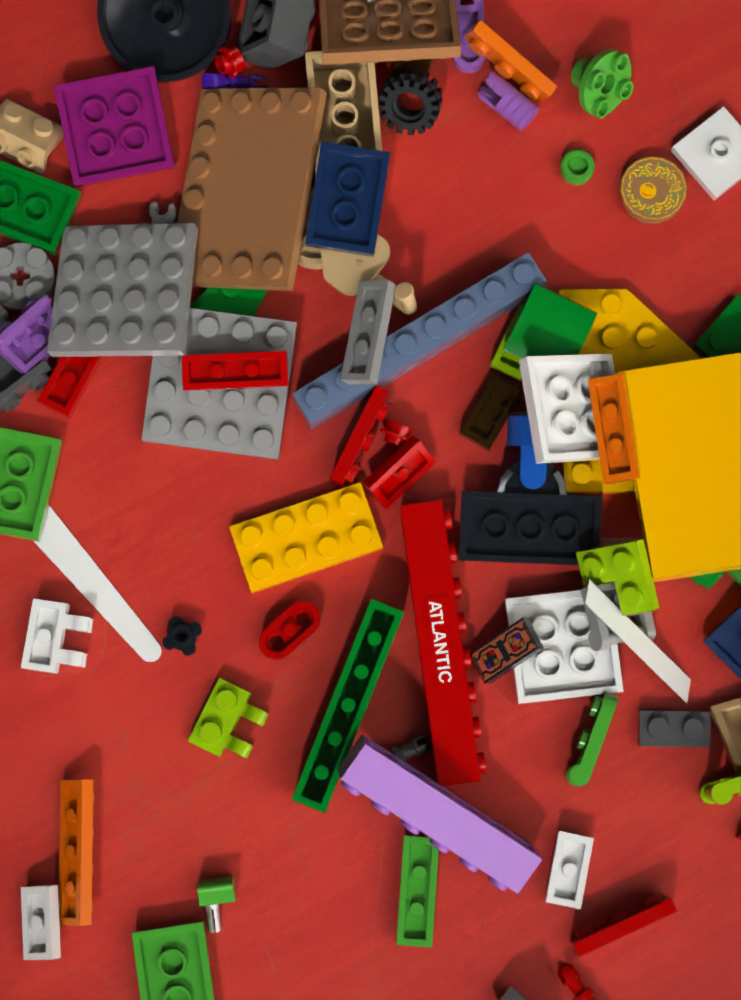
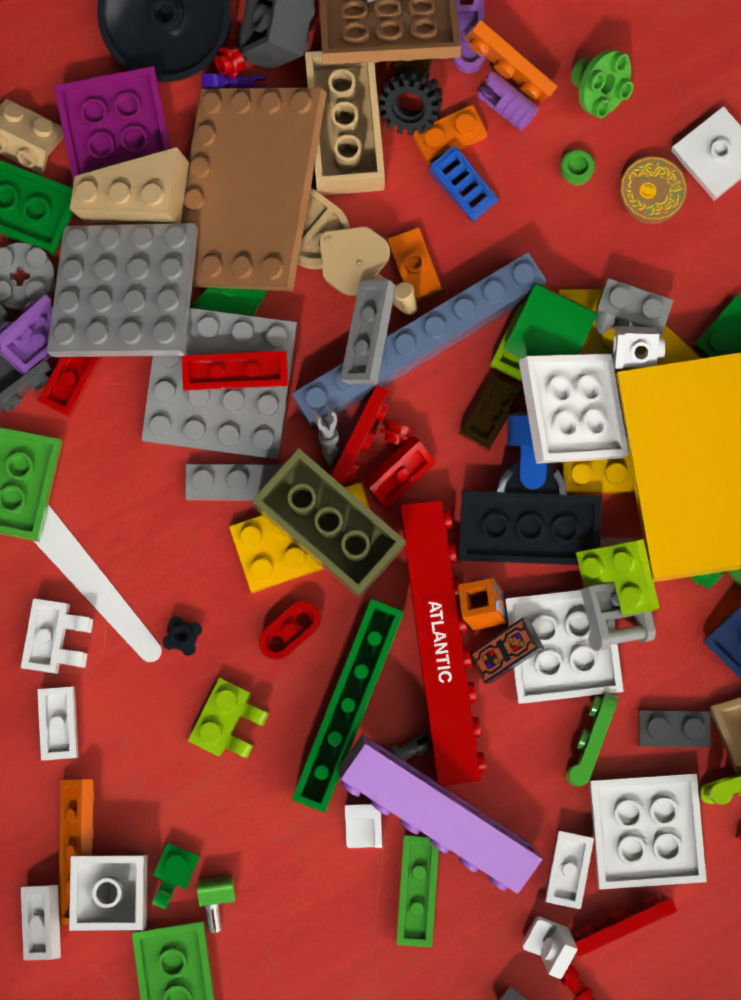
(57, 723): none -> white plate
(108, 892): none -> white slope
(133, 191): none -> tan wedge
(174, 870): none -> green plate
(226, 481): none -> light grey plate
(328, 436): none -> light grey piece
(328, 523): none -> olive brick
(347, 199): dark blue plate -> none
(363, 826): none -> white panel
(415, 263): none -> orange plate
(454, 156): none -> blue slope
(456, 129): none -> orange plate
(482, 604): none -> orange brick
(552, 943): none -> white bracket
(613, 428): orange plate -> none
(628, 339): none -> white brick
(631, 308): none -> light grey plate
(637, 641): white sticker -> none
(647, 831): none -> white plate

